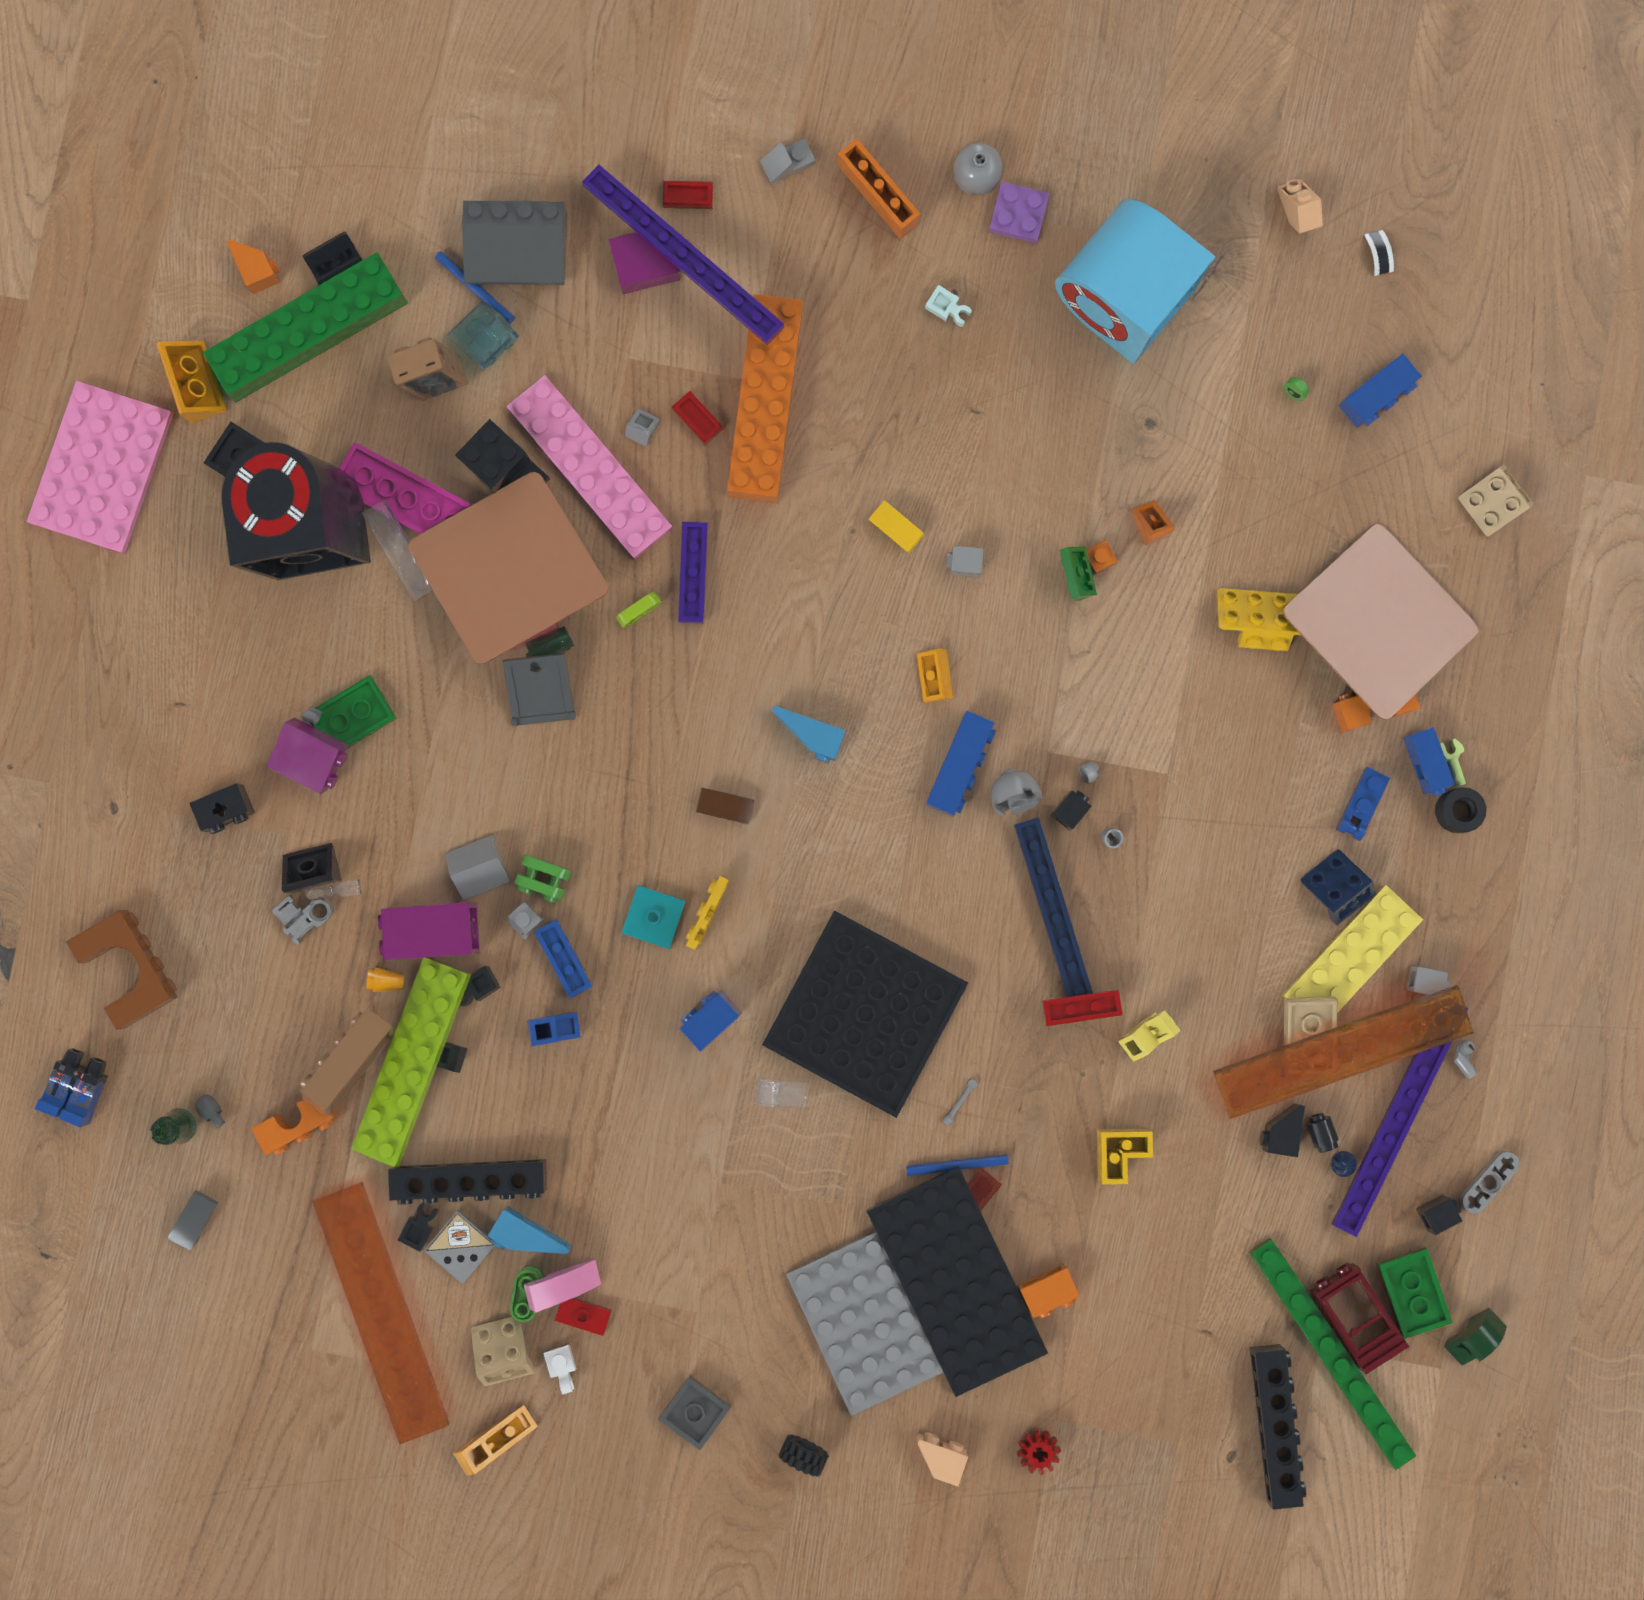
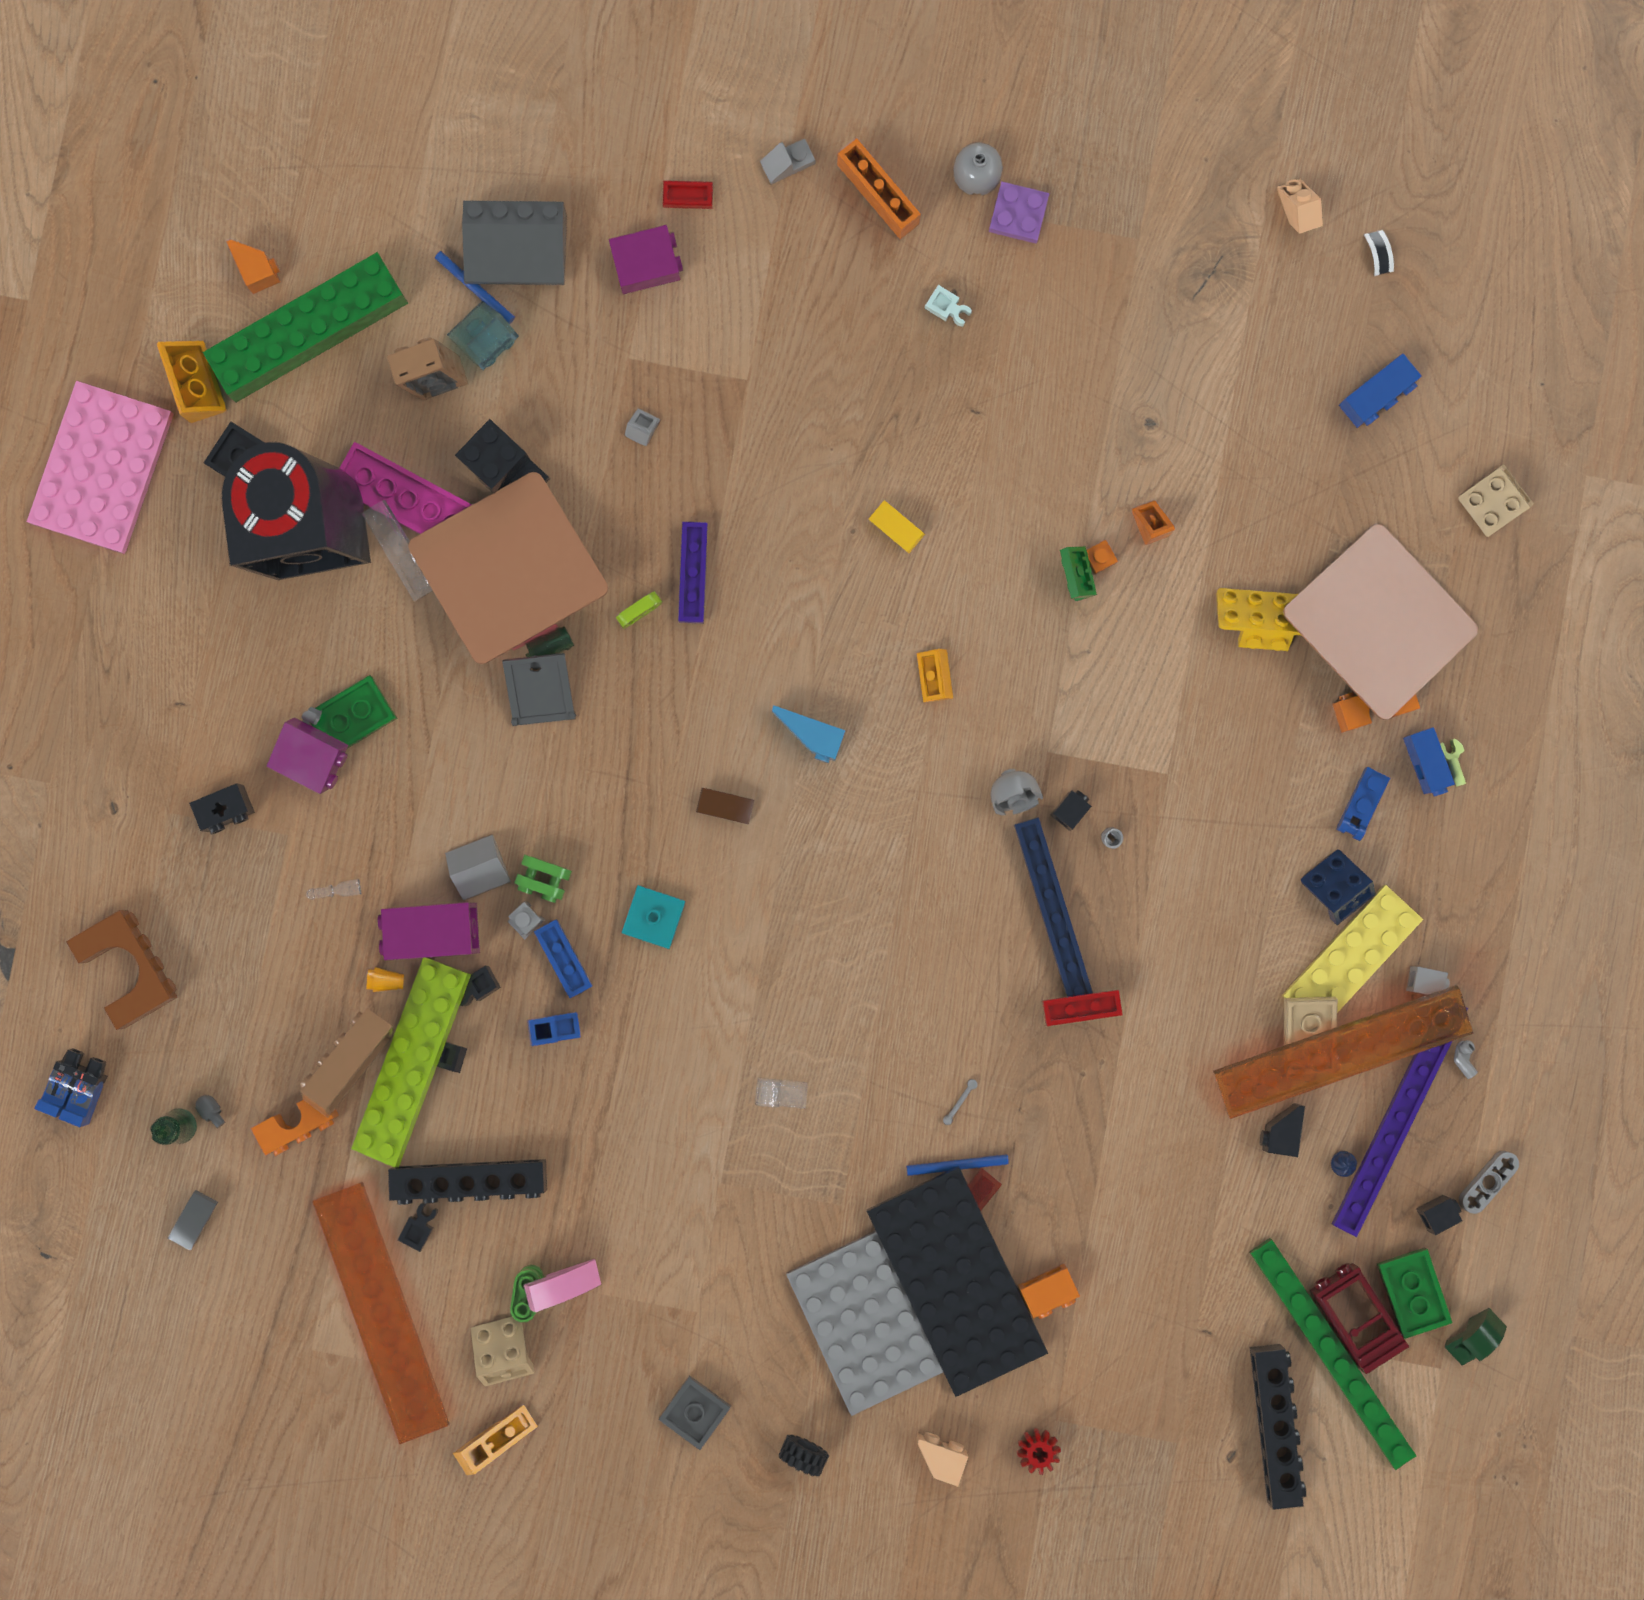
(297, 919): light grey piece -> none
(309, 868): black slope -> none
(332, 257): black bracket -> none
(460, 1246): tile -> none
(522, 1234): dark azure slope -> none
(560, 1364): white plate -> none
(583, 1315): red plate -> none
(589, 467): bright pink plate -> none
(683, 254): dark purple plate -> none
(697, 418): red tile -> none
(706, 912): yellow wing -> none
(710, 1021): blue brick -> none
(765, 406): orange brick -> none
(865, 1014): black plate -> none
(960, 763): blue brick -> none
(965, 561): light grey brick -> none
(1089, 772): light grey hinge -> none
(1115, 1148): yellow brick -> none
(1132, 277): medium azure brick -> none
(1148, 1035): light yellow brick -> none
(1296, 389): bright green tile -> none
(1322, 1132): black brick -> none
(1476, 807): black tyre -> none

